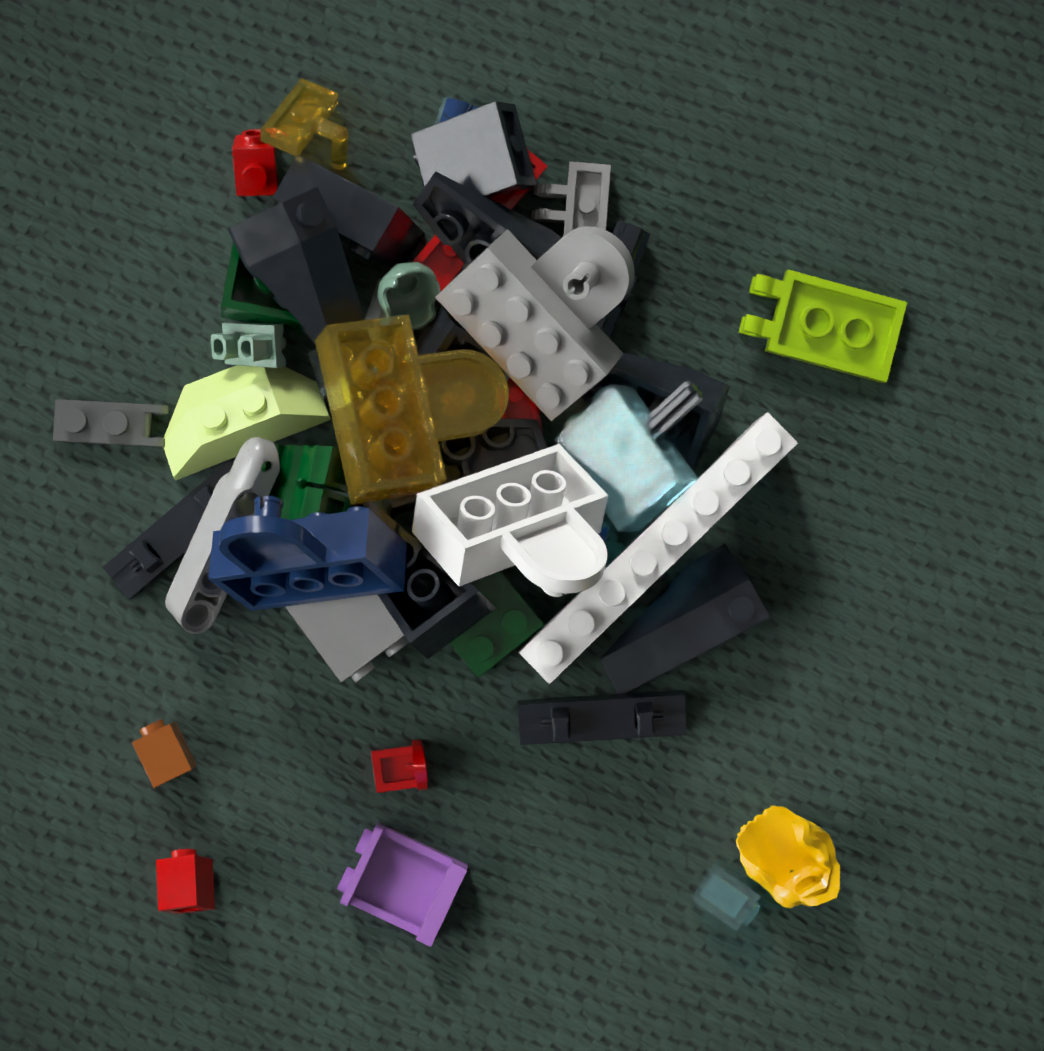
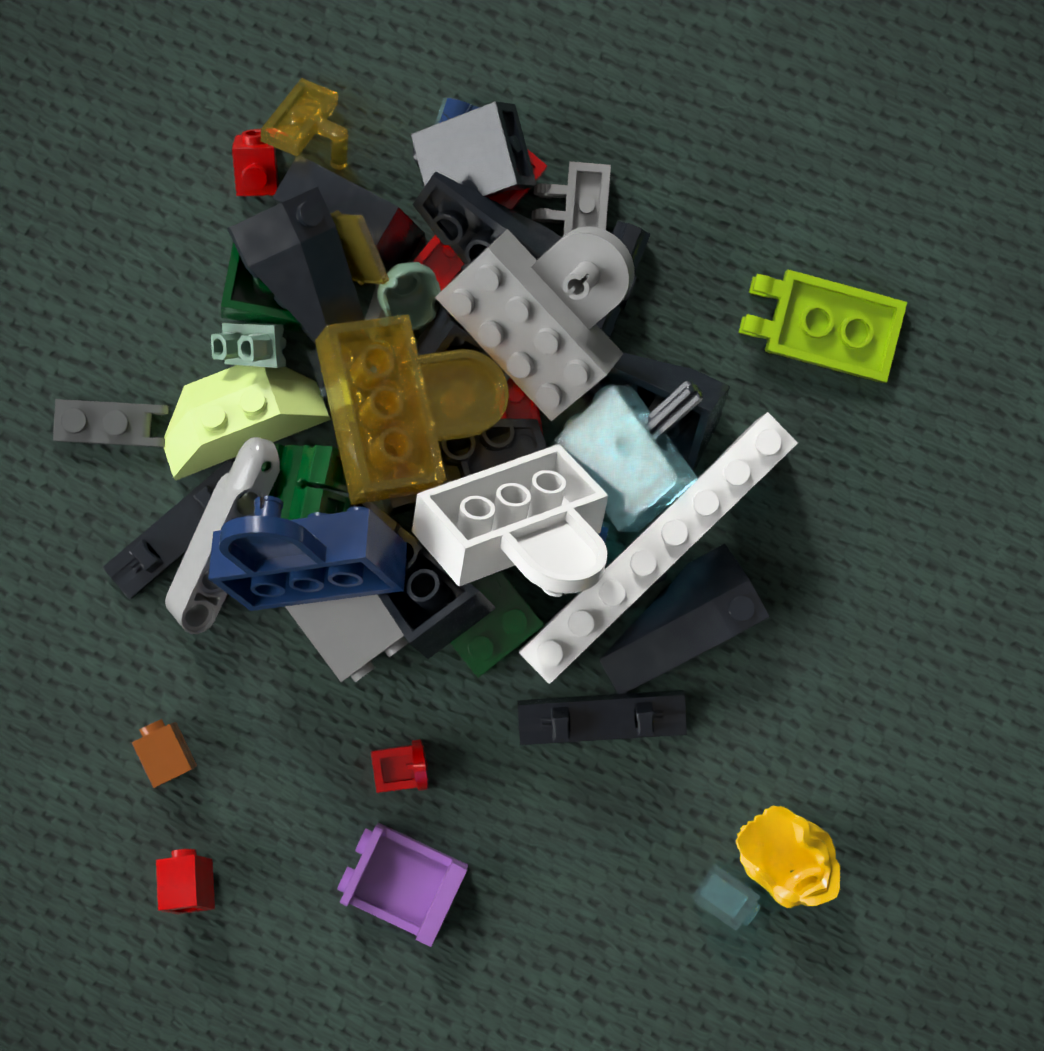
(359, 249): none -> clear yellow piece

